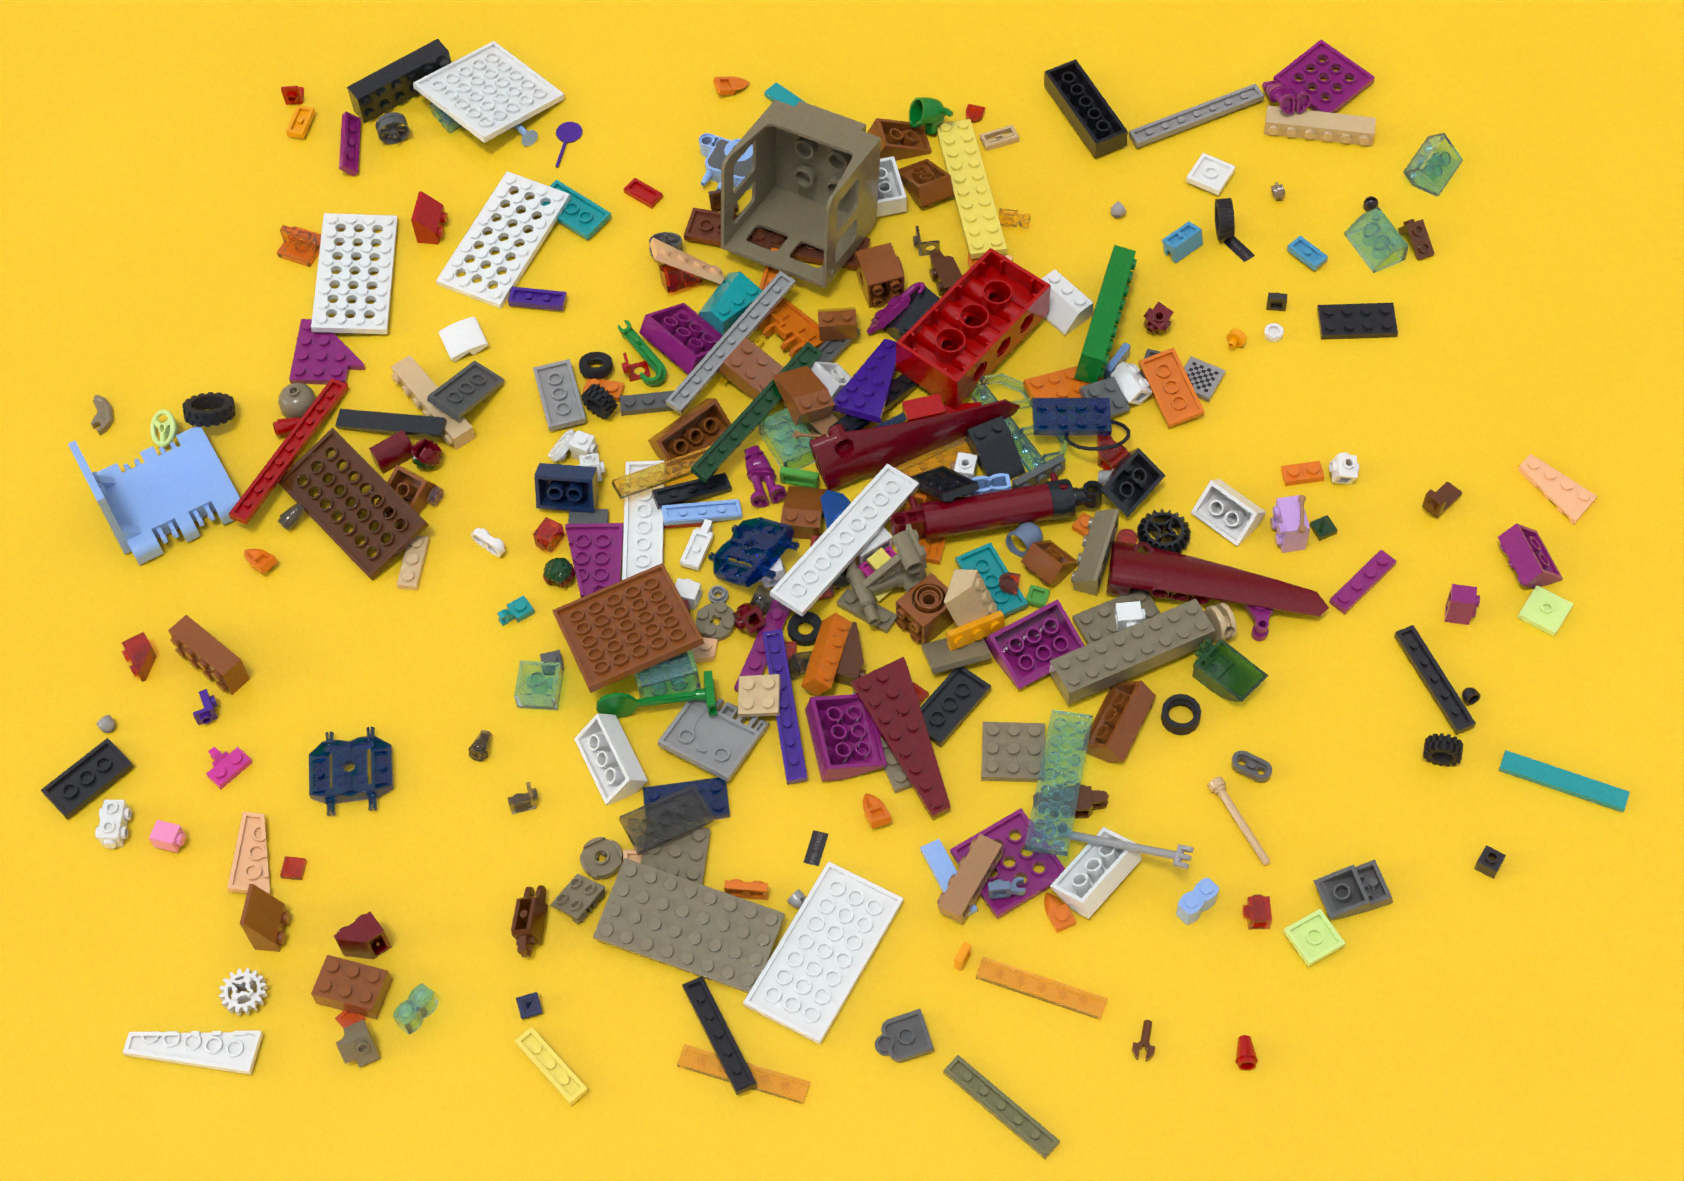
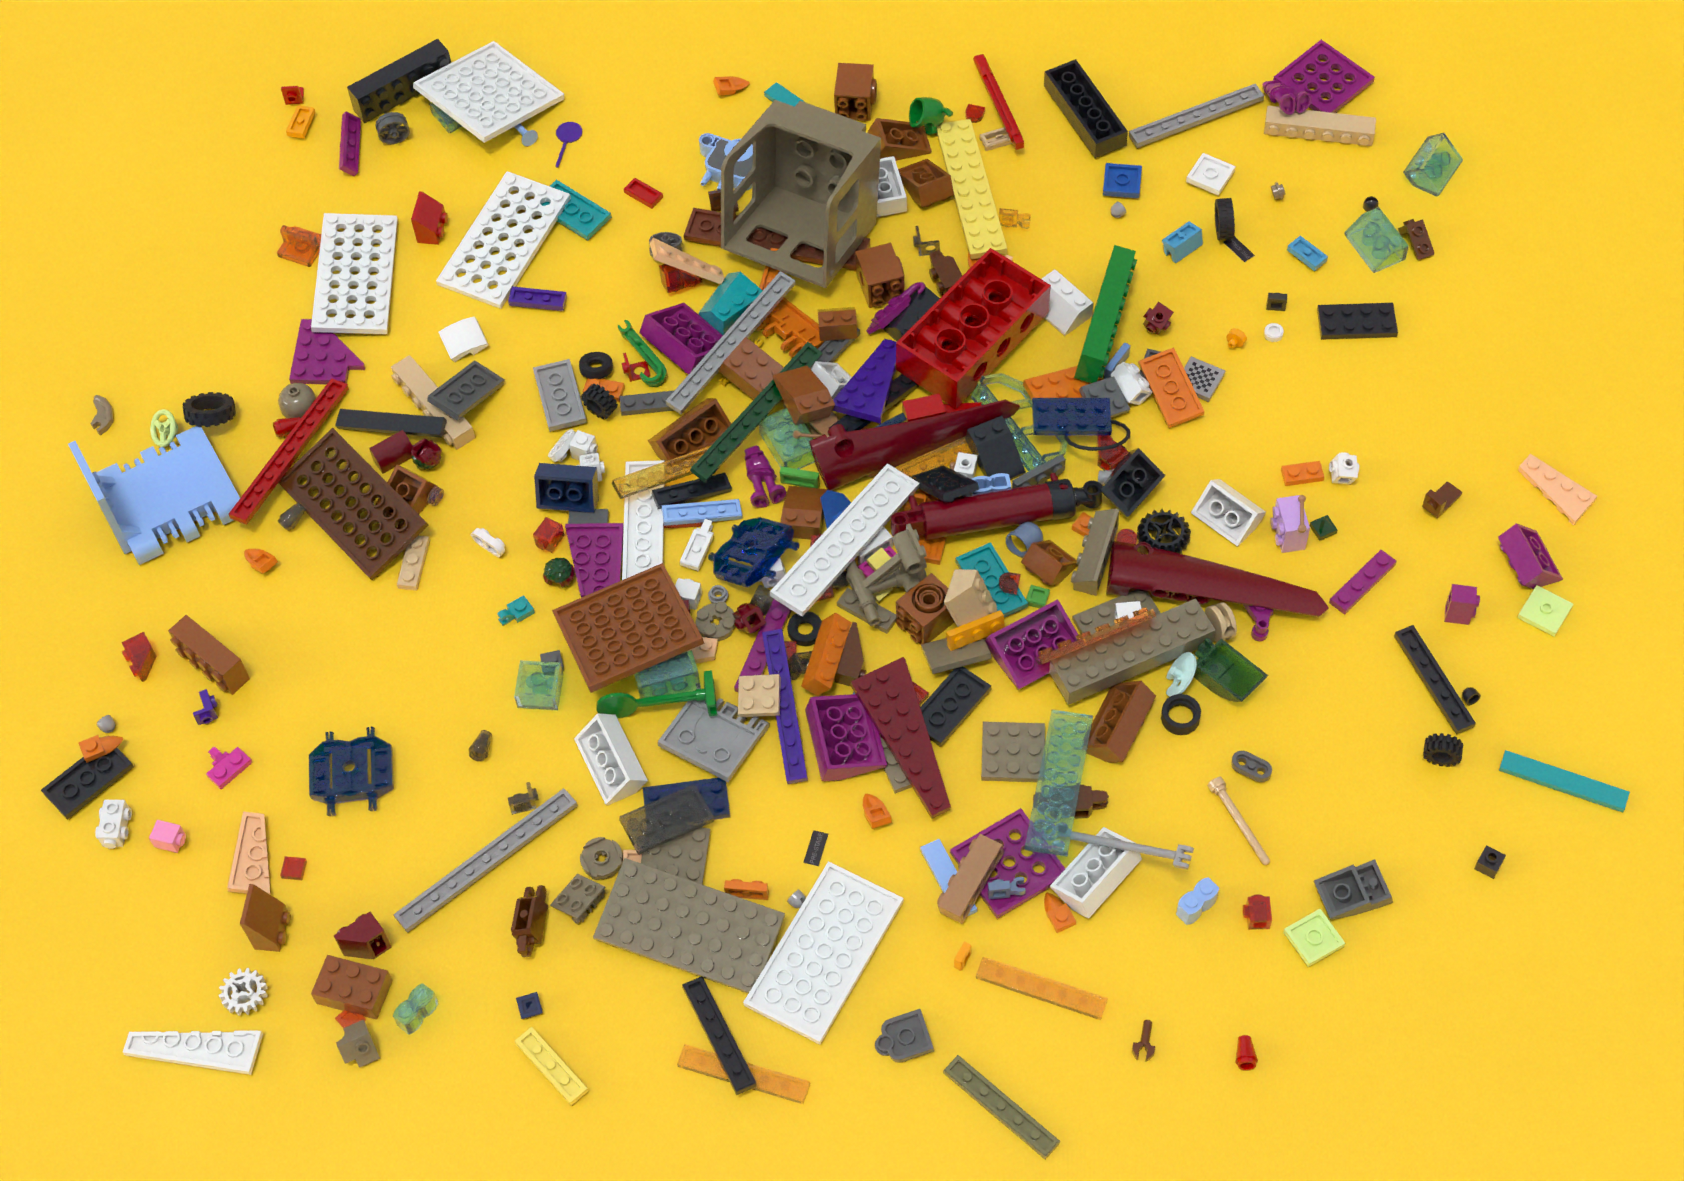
(97, 747): none -> orange plate
(485, 860): none -> light grey plate
(855, 91): none -> dark orange brick
(999, 101): none -> red piece
(1101, 632): none -> clear orange plate
(1122, 180): none -> blue plate
(1181, 670): none -> light aqua piece

